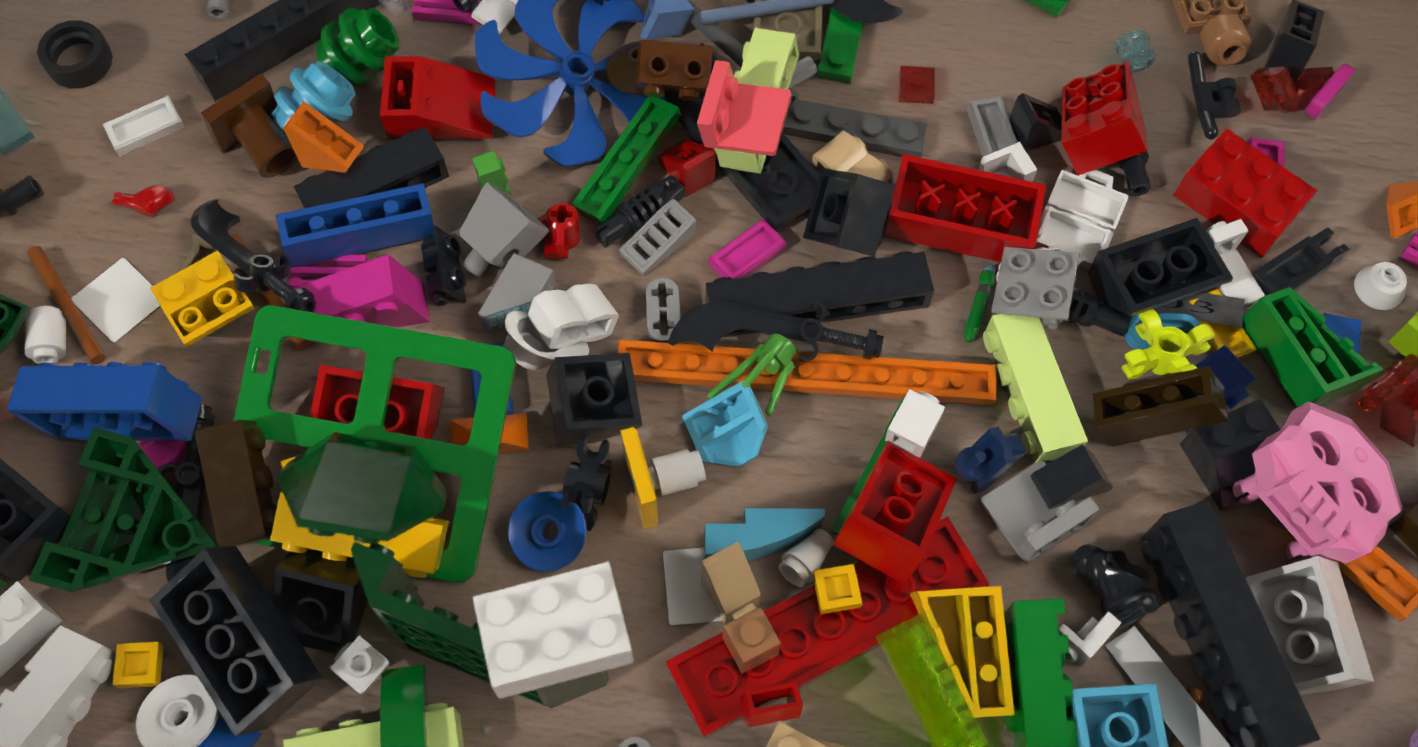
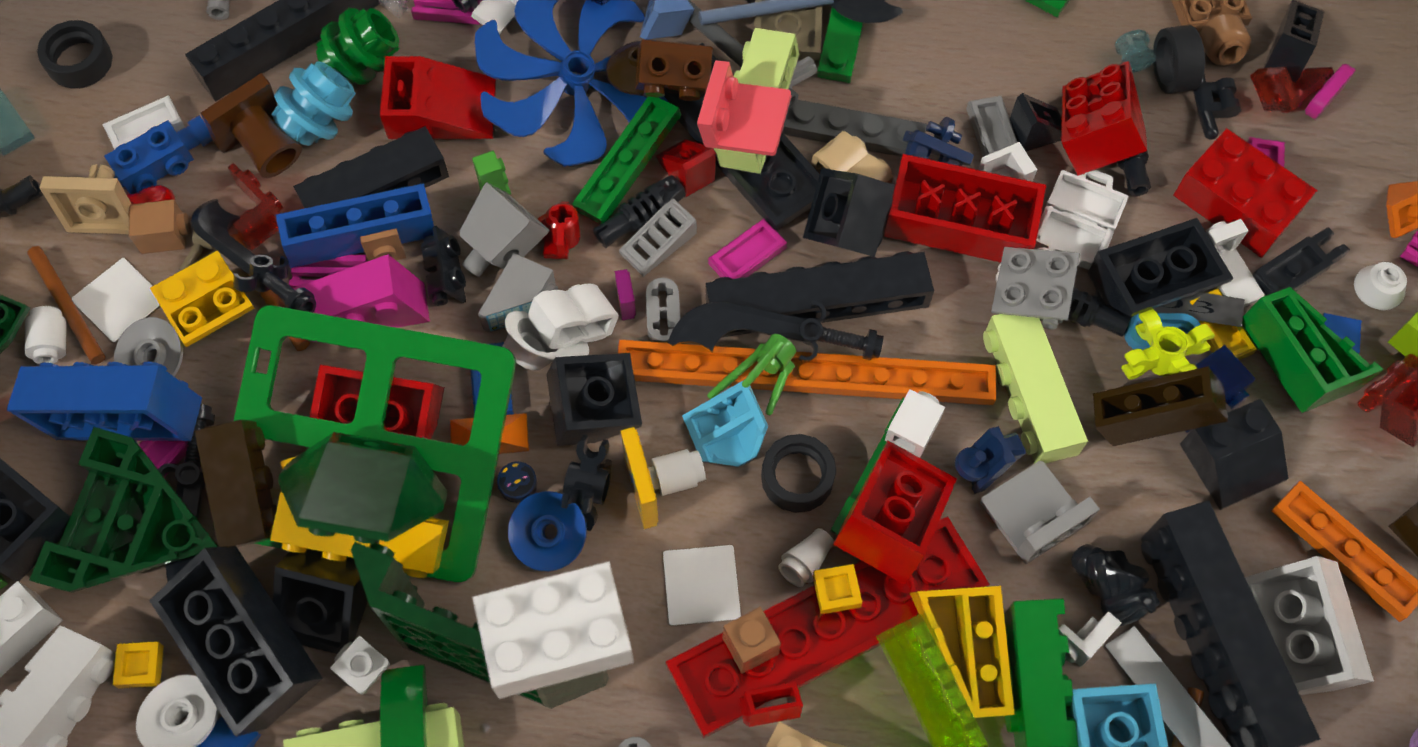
(89, 203): none -> tan tile
(145, 340): none -> light grey dish
(157, 154): none -> blue brick
(158, 226): none -> medium nougat brick
(260, 222): none -> clear red bracket
(320, 142): orange slope -> none
(383, 243): none -> medium nougat bracket
(517, 481): none -> dark blue tile
(625, 294): none -> magenta tile
(730, 583): tan slope -> none
(763, 531): medium azure slope -> none
(793, 445): none -> black tyre
(916, 84): clear red plate -> none
(922, 144): none -> dark blue hips
(986, 282): green piece -> none
(1071, 477): black slope -> none
(1179, 59): none -> black tyre
(1323, 485): bright pink brick -> none

